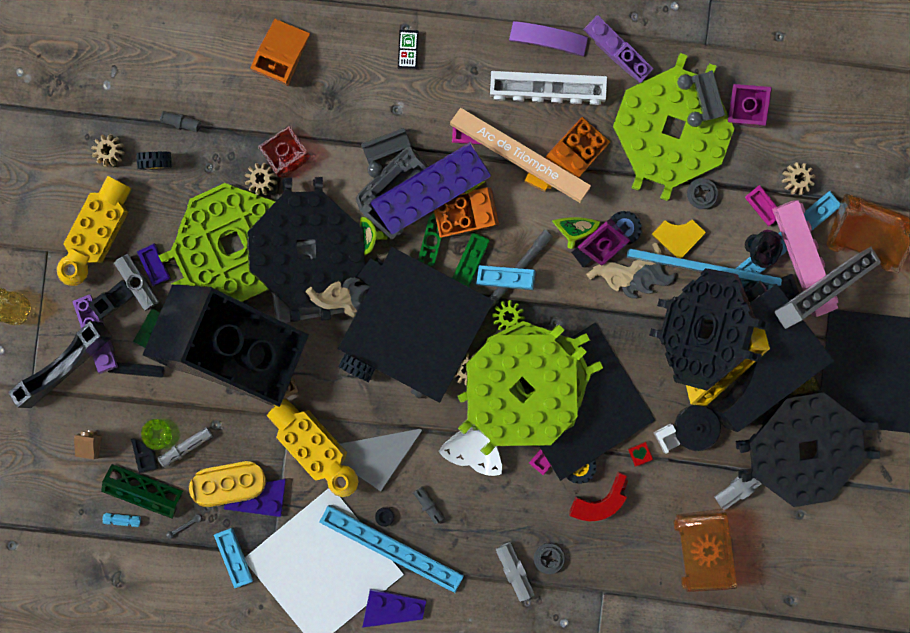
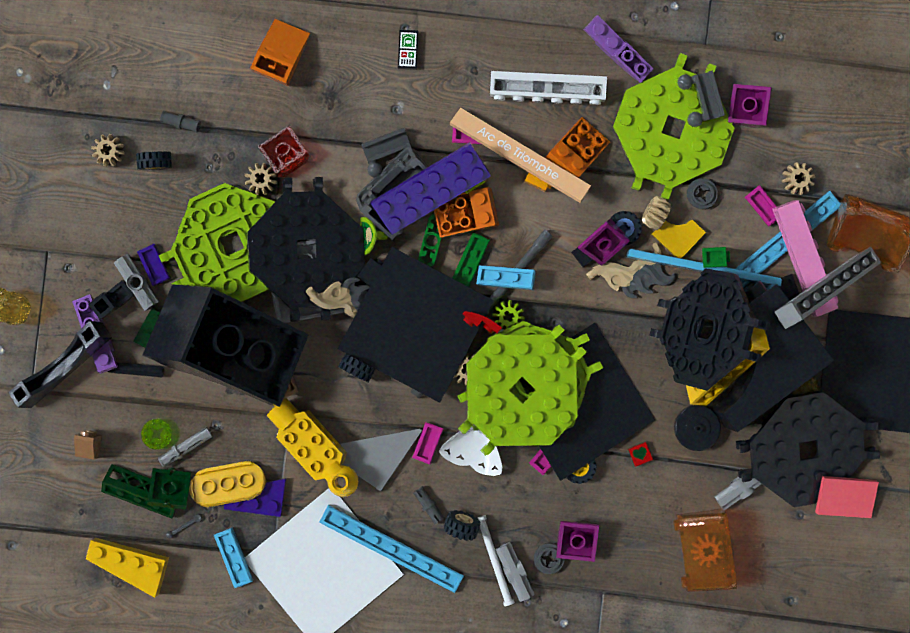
(94, 230): yellow brick -> none
(123, 520): medium azure axle -> none
(132, 565): none -> yellow wedge
(144, 456): black tile -> none
(169, 488): none -> dark green plate
(384, 516): black tile -> none
(392, 608): dark purple wing -> none
(427, 443): none -> dark pink tile
(462, 525): none -> black wheel
(475, 319): none -> red slope
(495, 561): none -> white bar
(548, 37): medium lavender slope -> none
(576, 228): shield -> none
(577, 541): none -> magenta slope
(604, 508): red arch -> none
(656, 212): none -> tan gear
(667, 438): white panel -> none
(715, 257): none -> green bracket
(764, 248): black tile -> none
(846, 497): none -> coral tile

